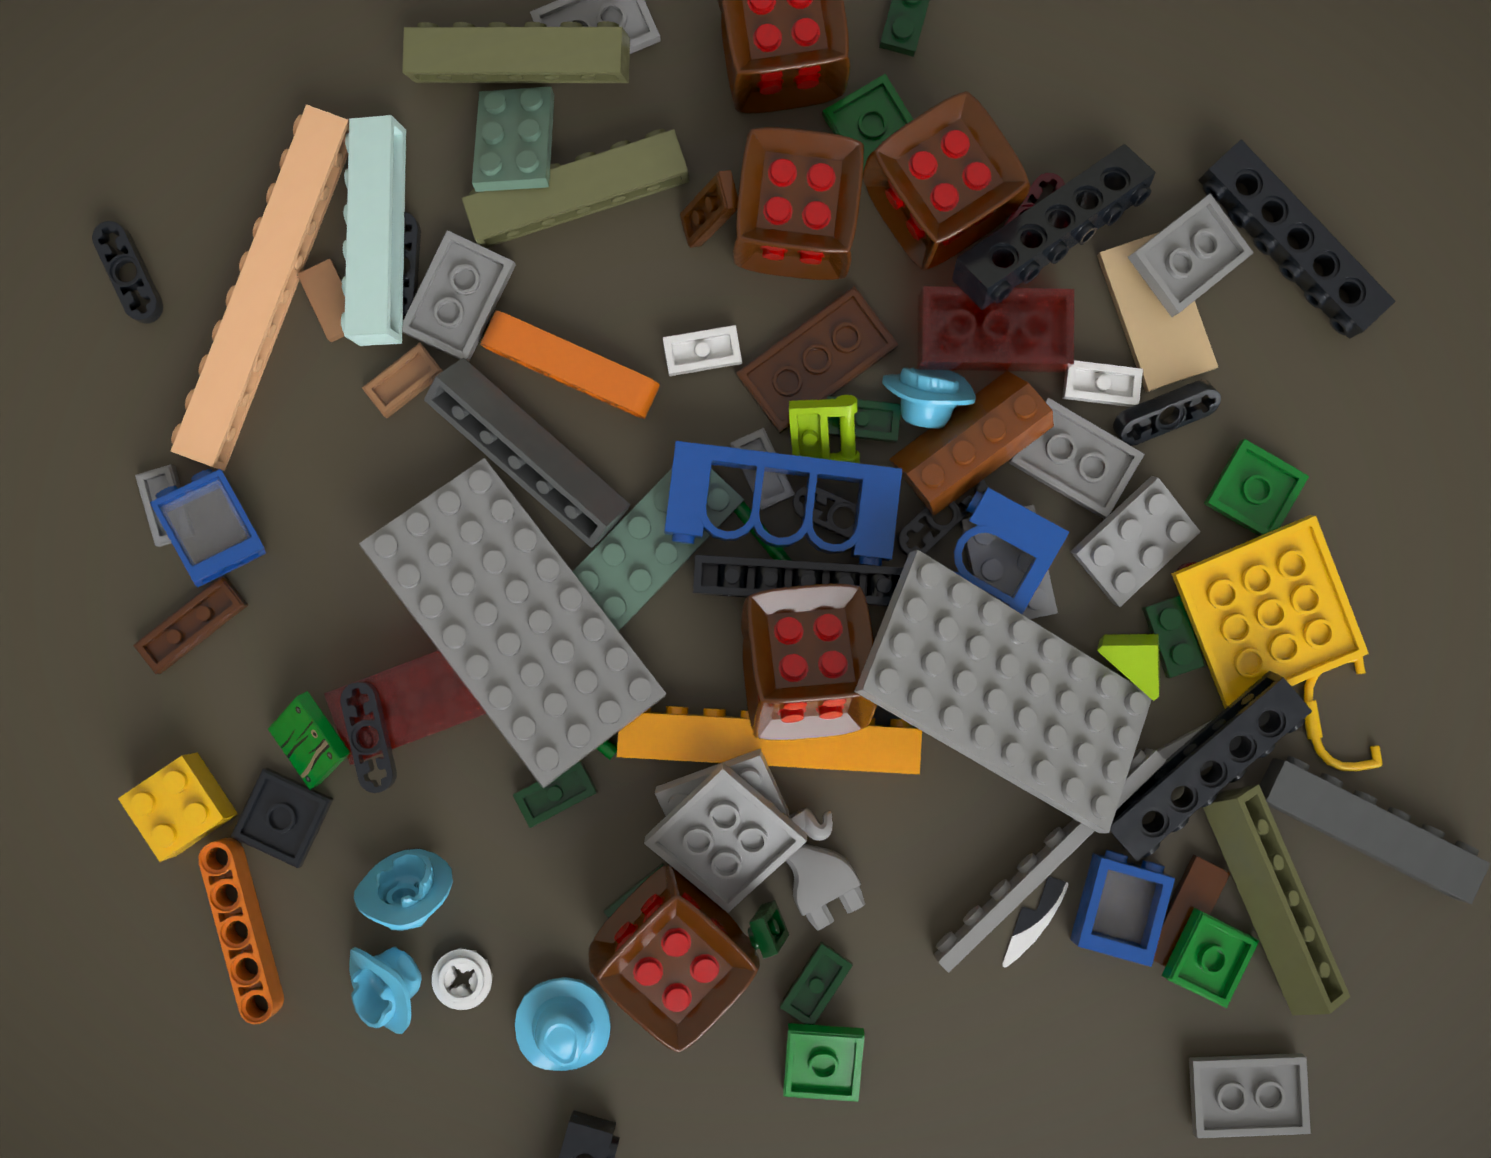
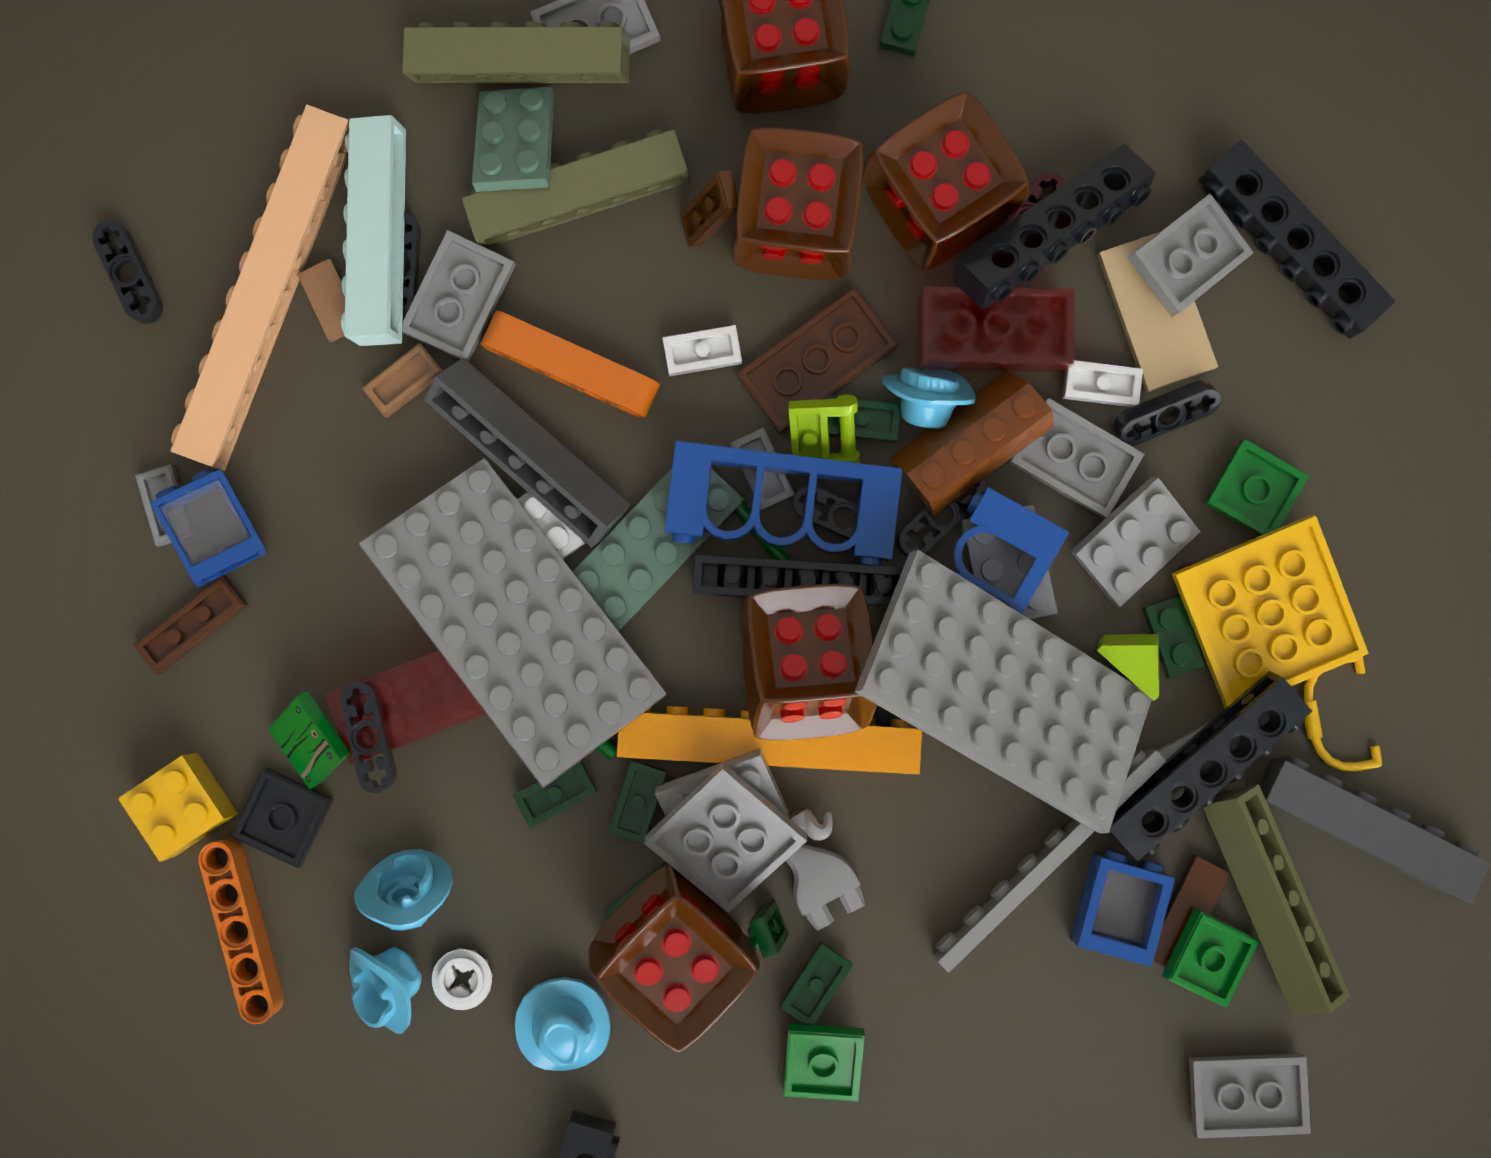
(555, 531): none -> white plate
(637, 802): none -> dark green plate
(868, 114): green tile -> none
(1033, 922): sticker -> none

